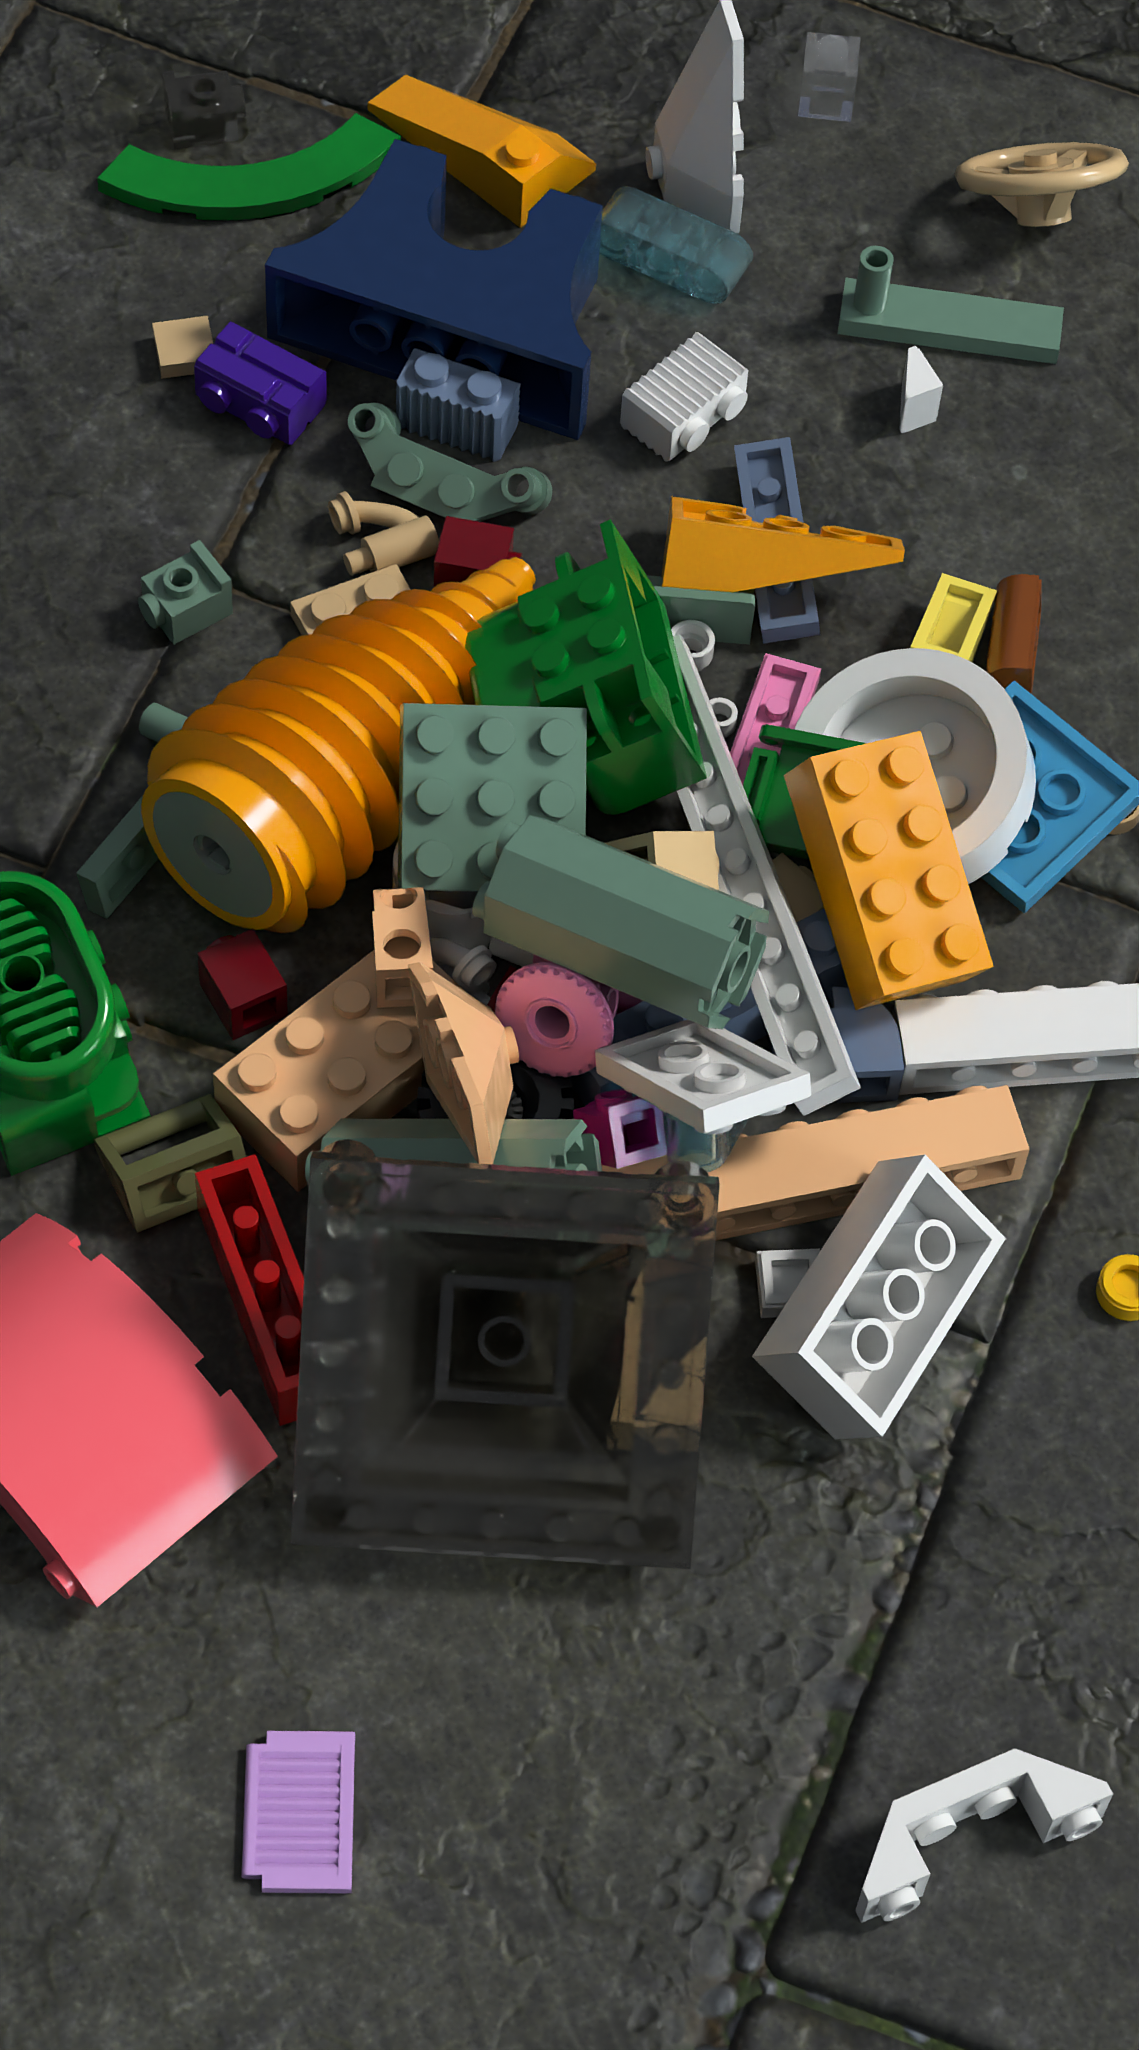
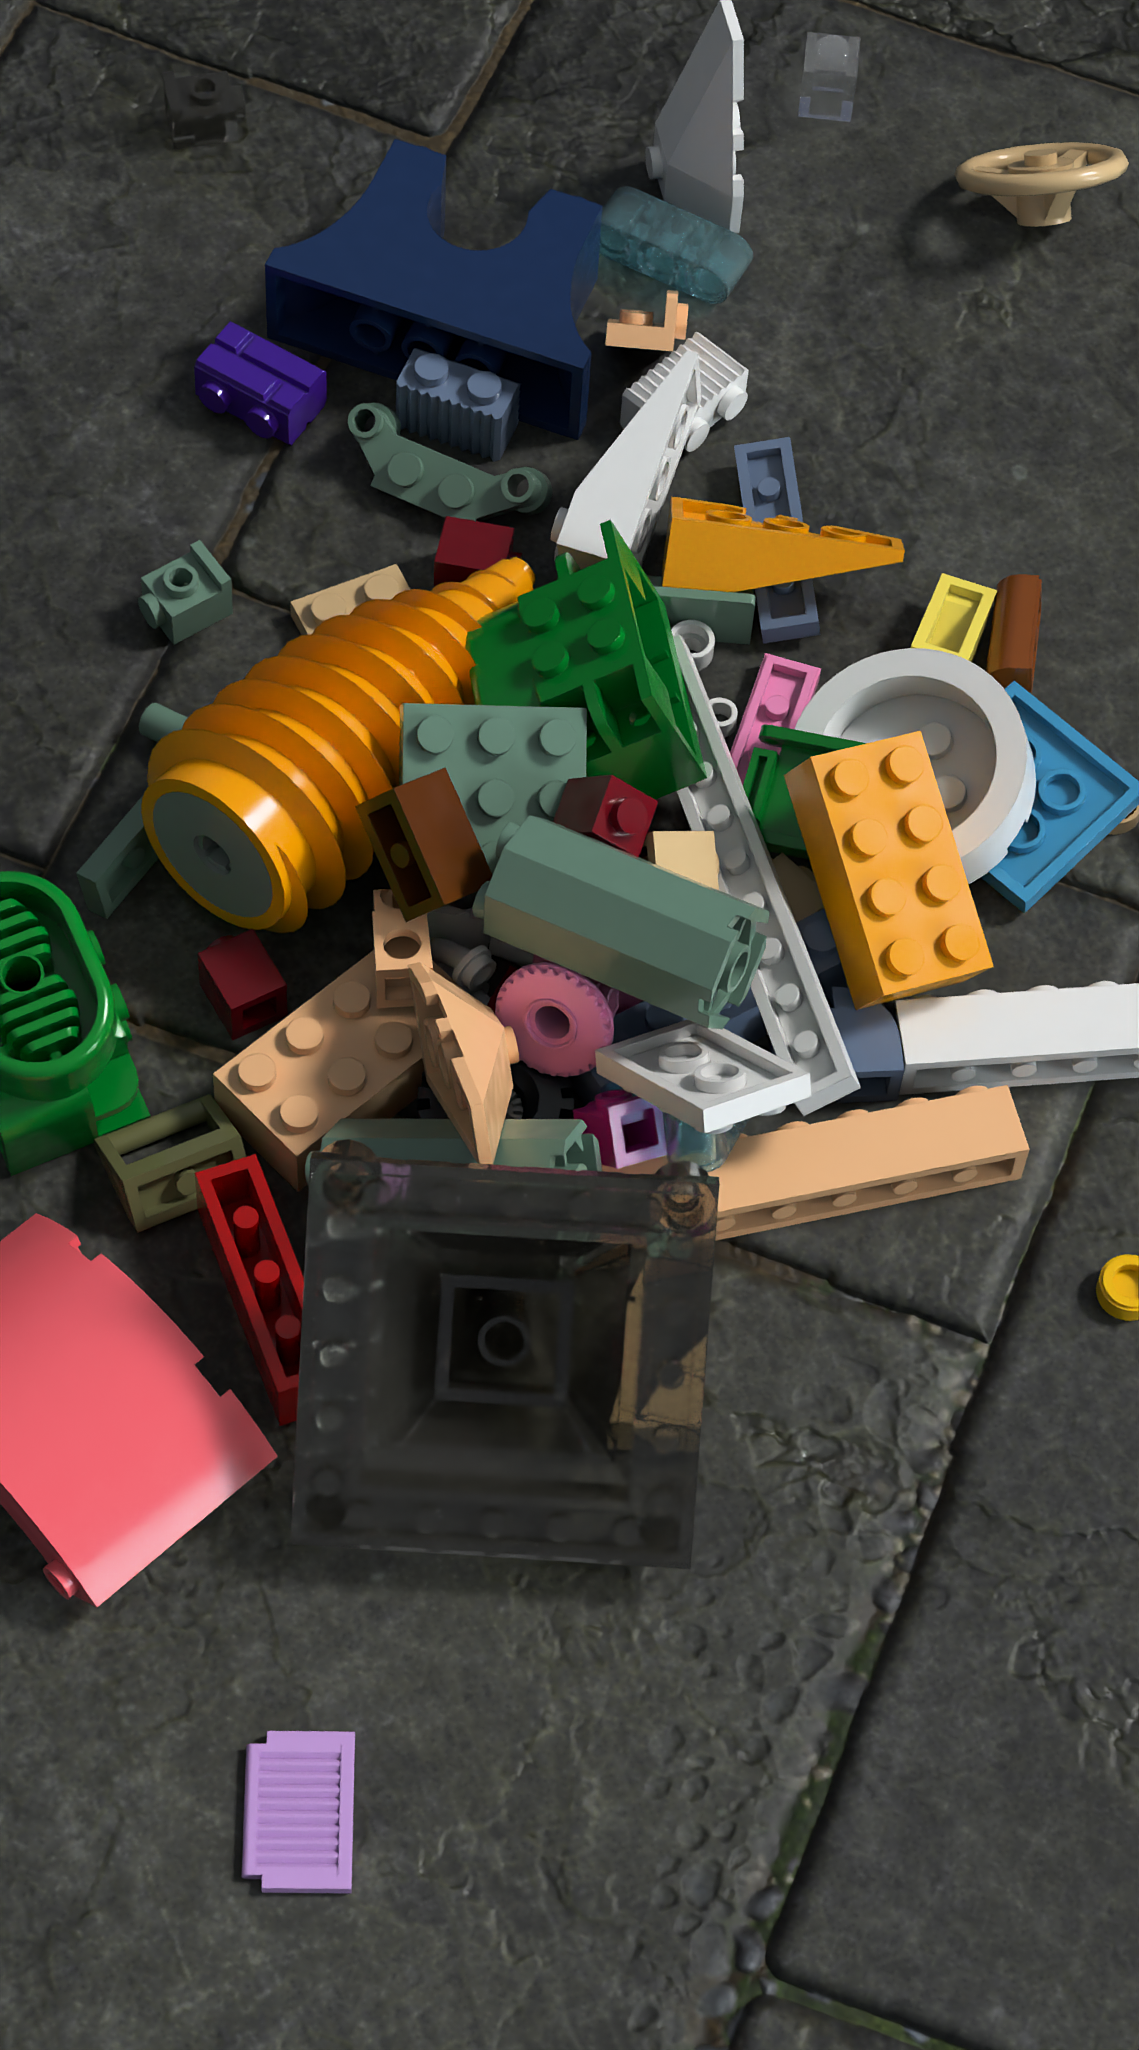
(180, 344): tan tile -> none
(249, 189): green tile -> none
(404, 543): tan plant -> none
(425, 844): none -> reddish brown brick
(485, 149): light orange wedge -> none
(607, 811): none -> dark red brick
(633, 473): none -> white slope
(637, 328): none -> light nougat bracket
(779, 1276): white tile -> none
(879, 1298): white brick -> none
(919, 393): white slope -> none
(945, 318): sand green piece -> none
(1052, 1795): white slope -> none

